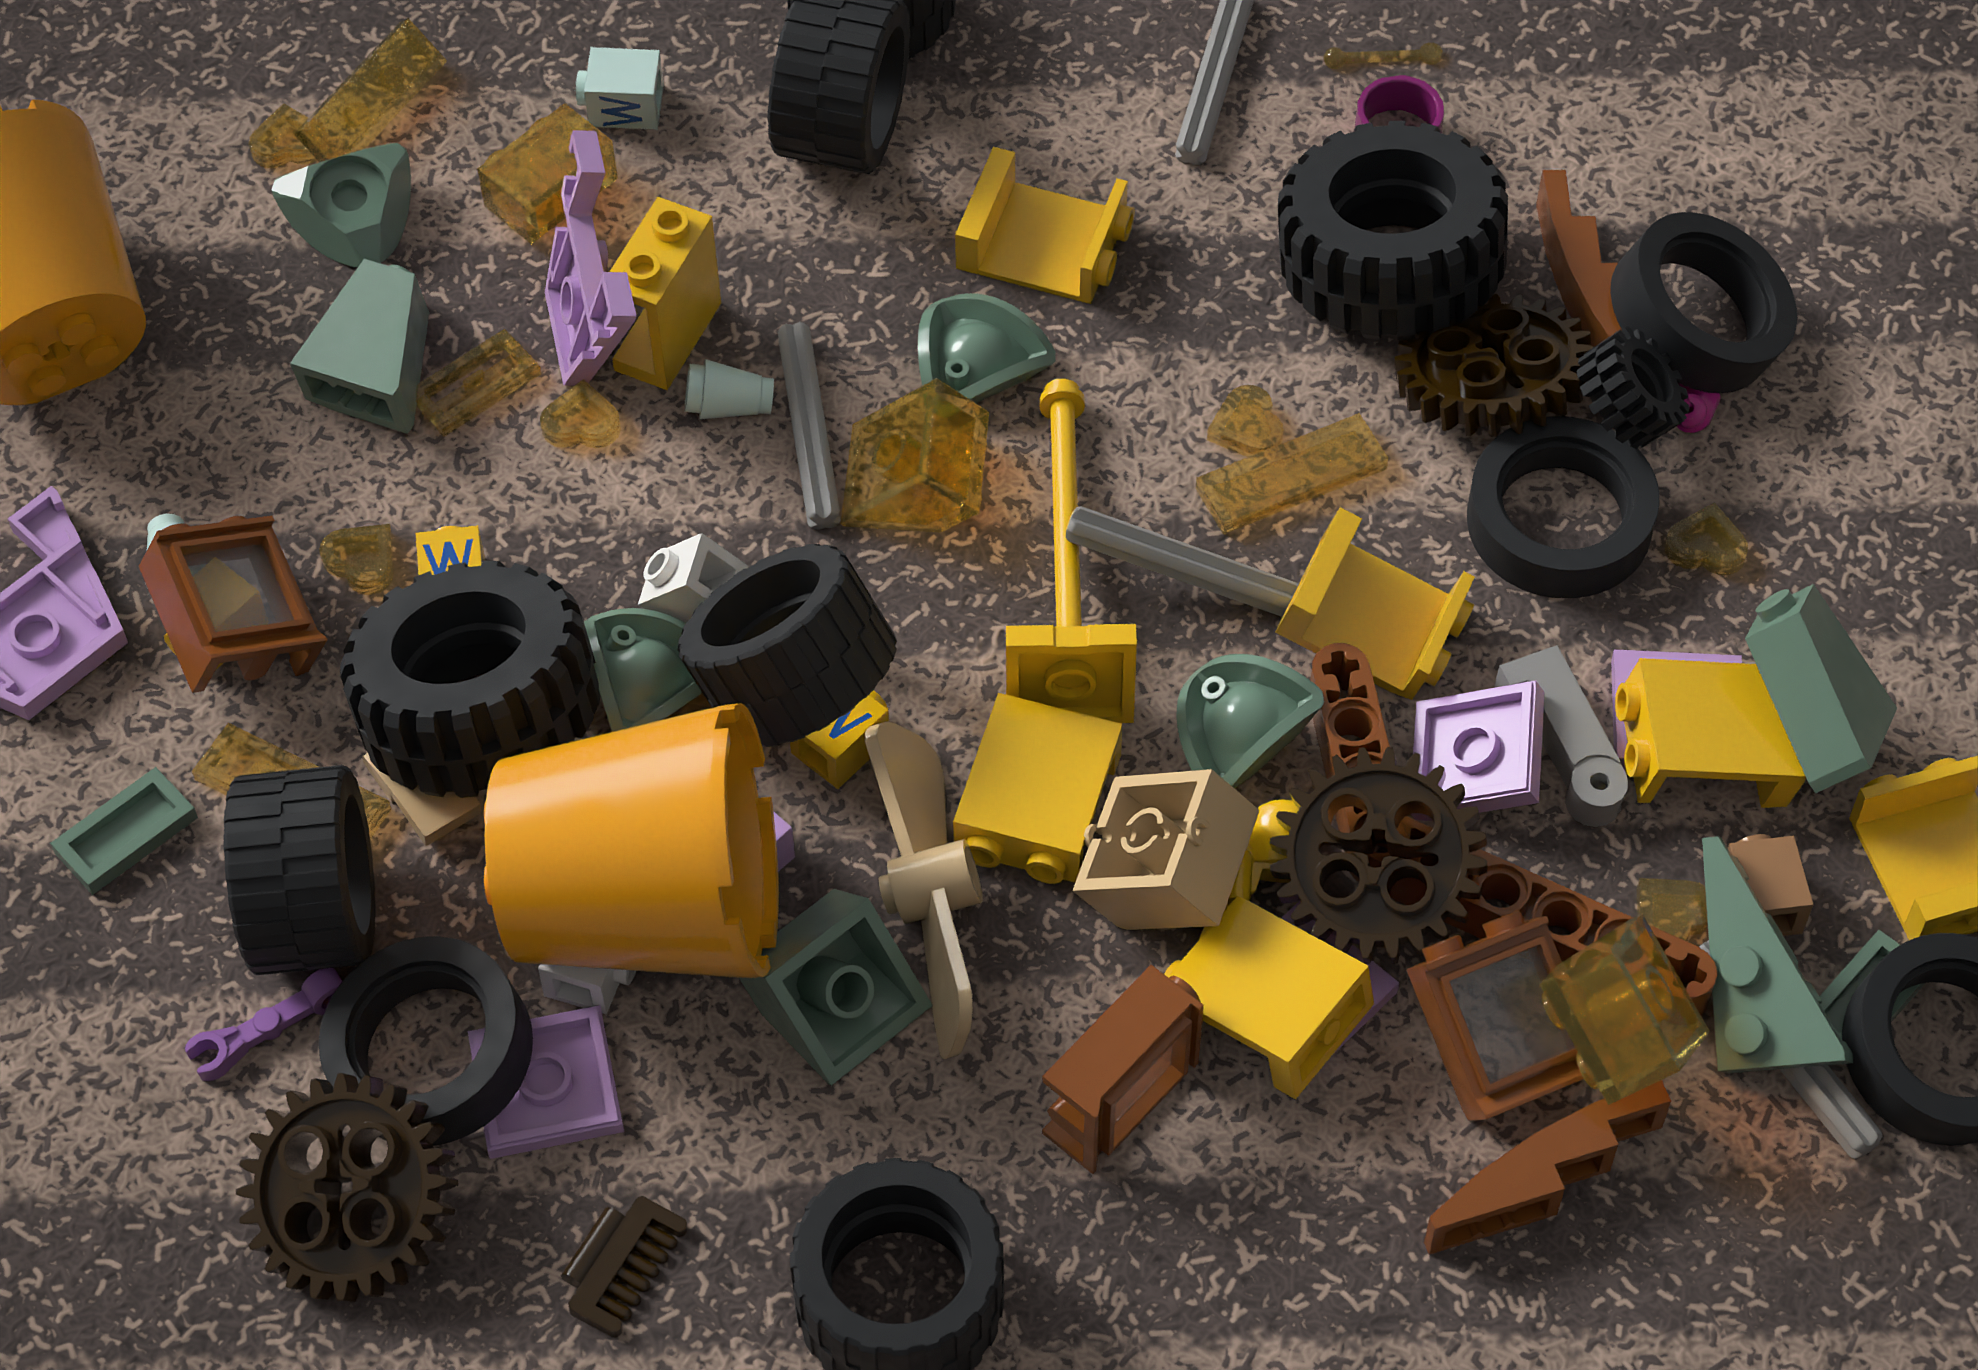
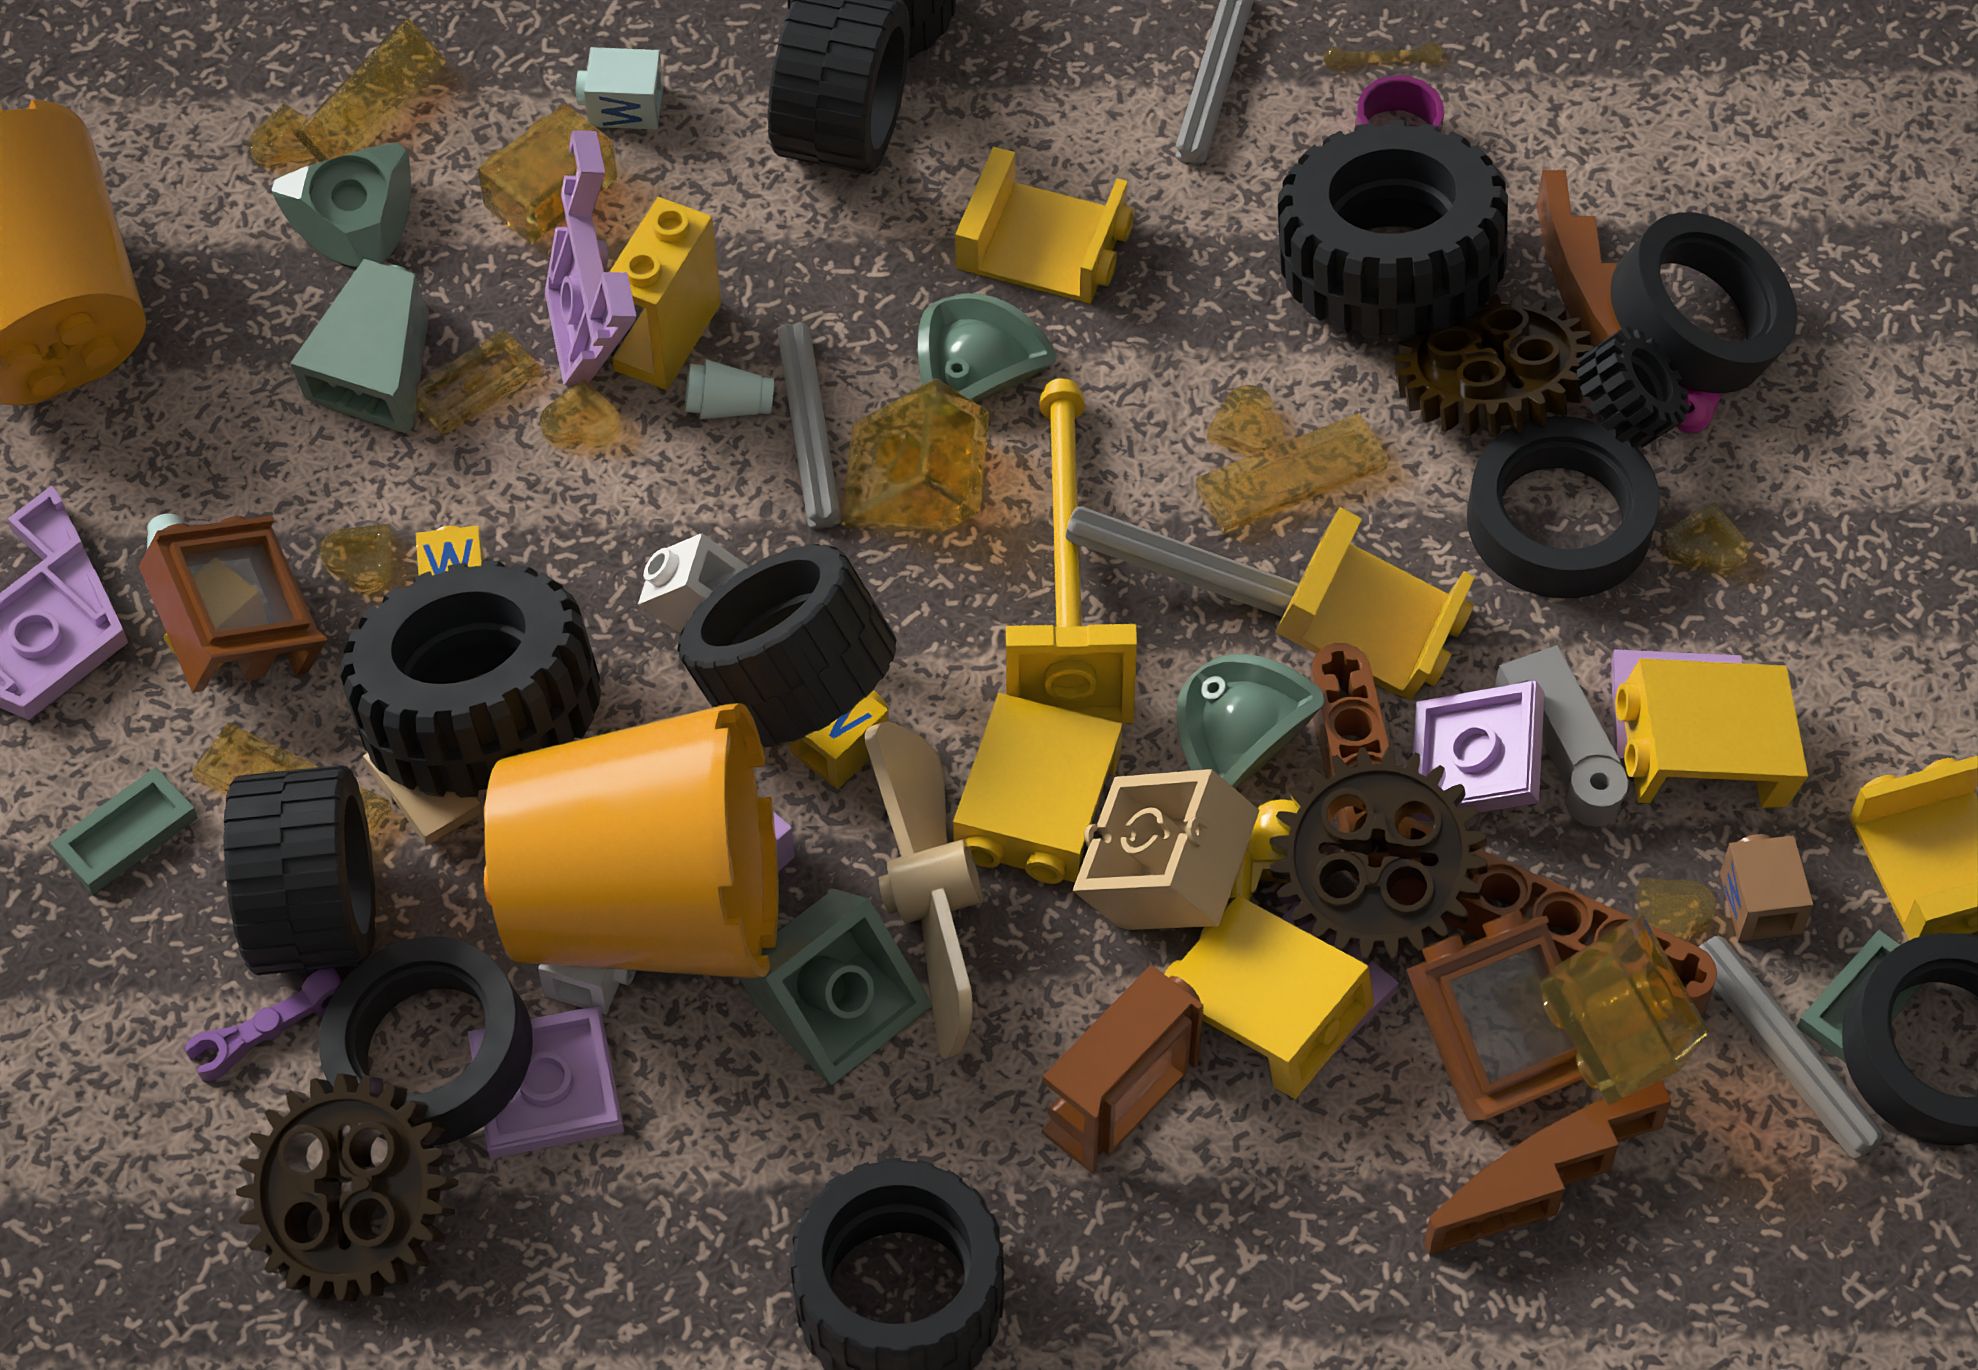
(606, 1253): dark brown piece -> none
(639, 665): sand green hat -> none
(1760, 999): sand green wing -> none
(1819, 686): sand green slope -> none

